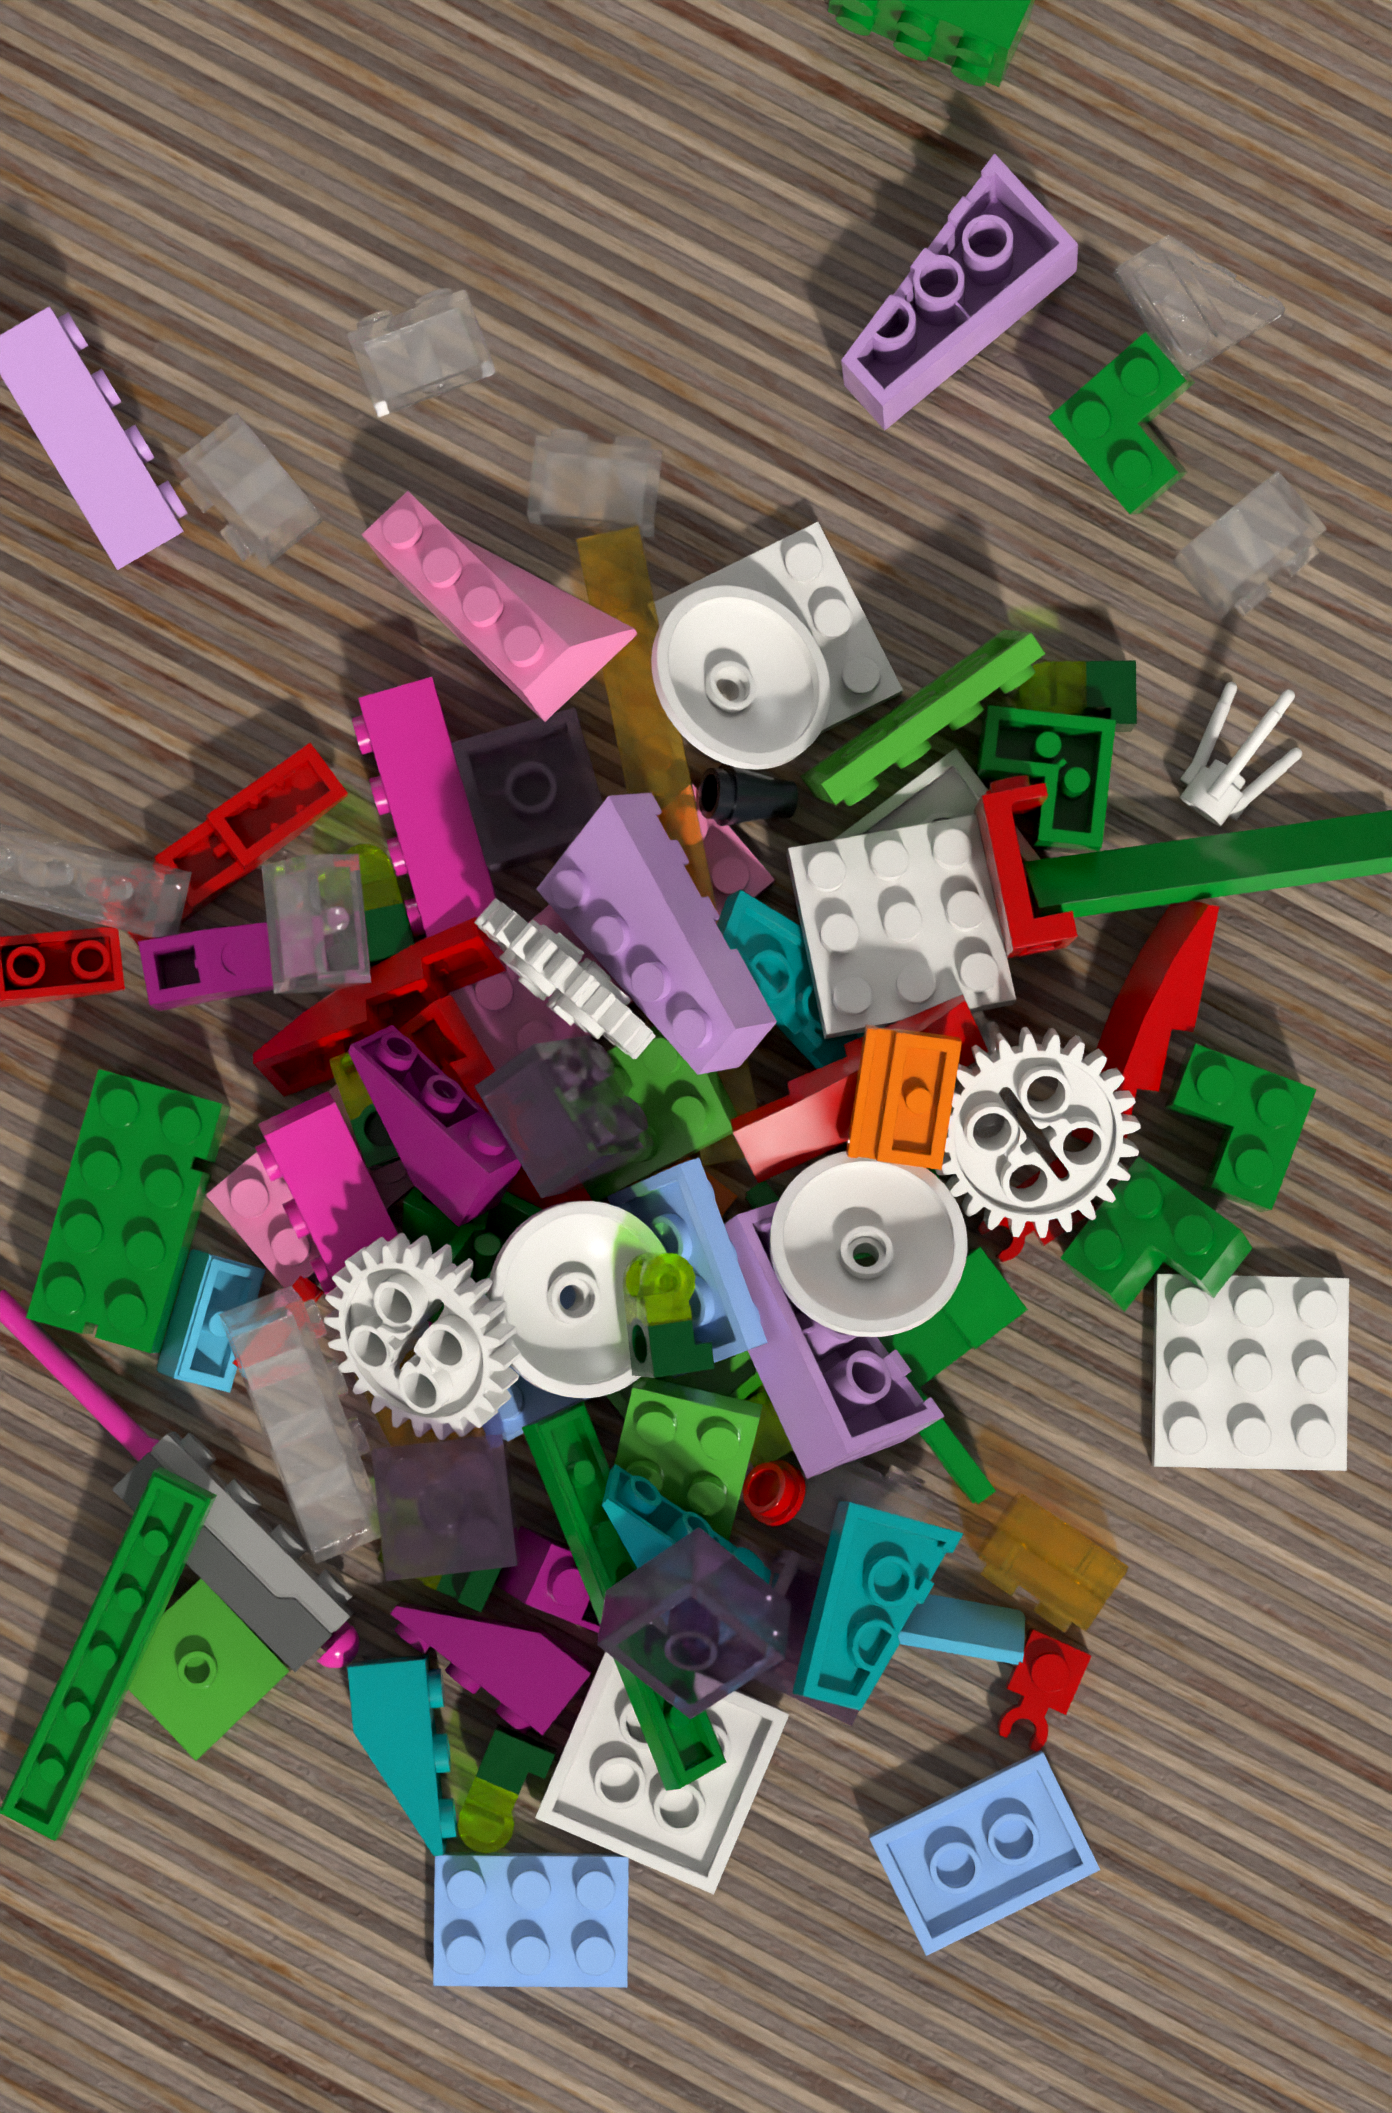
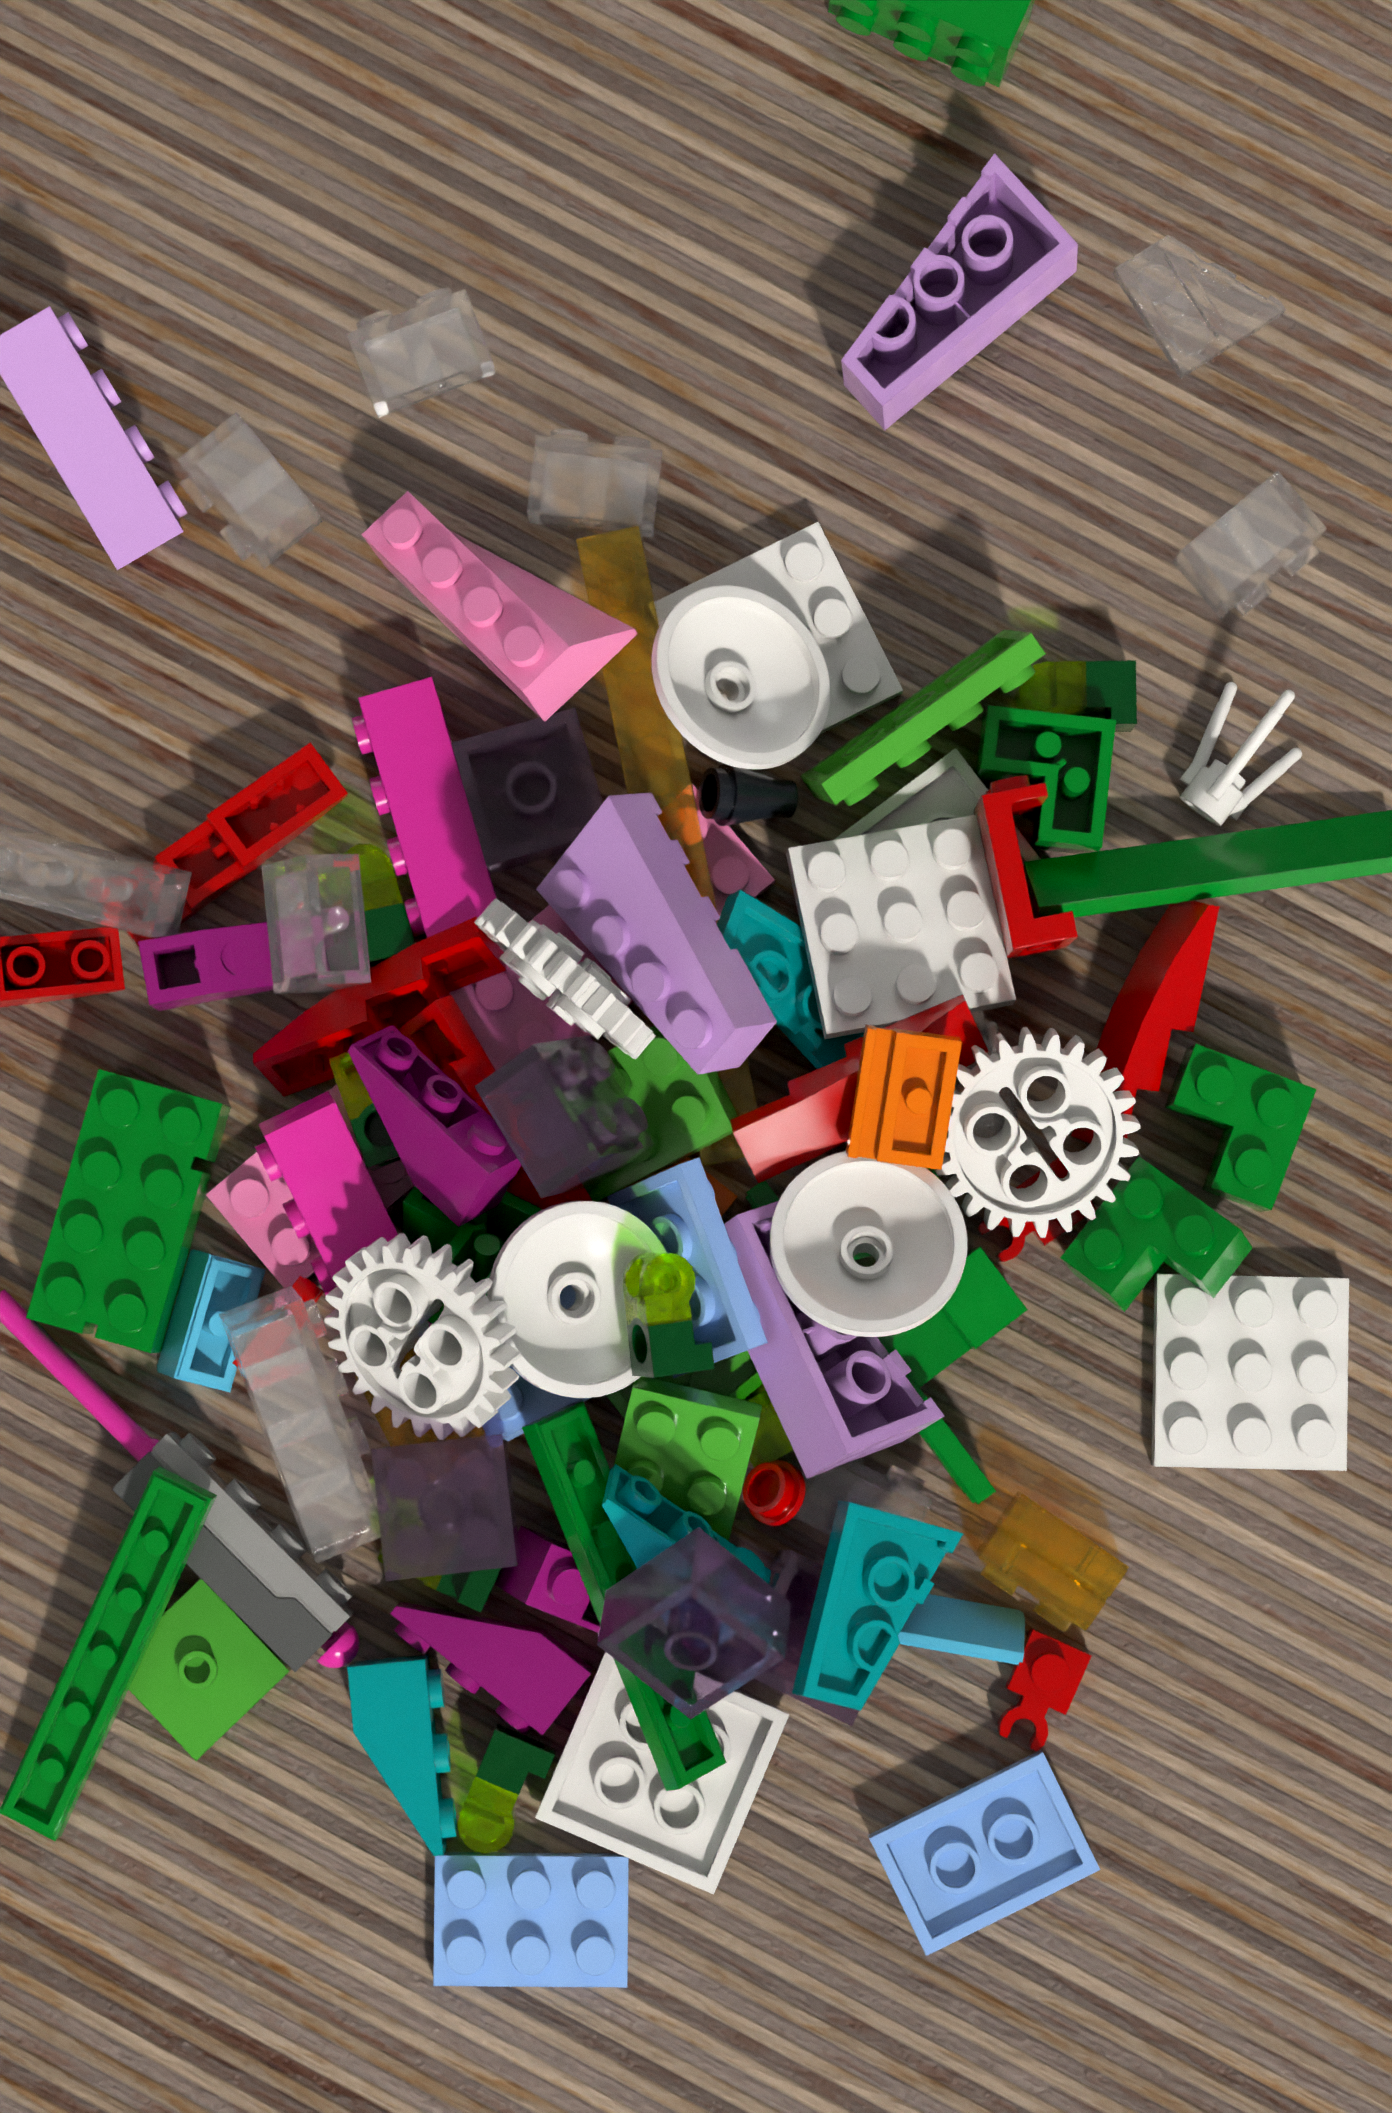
(1111, 418): green brick -> none

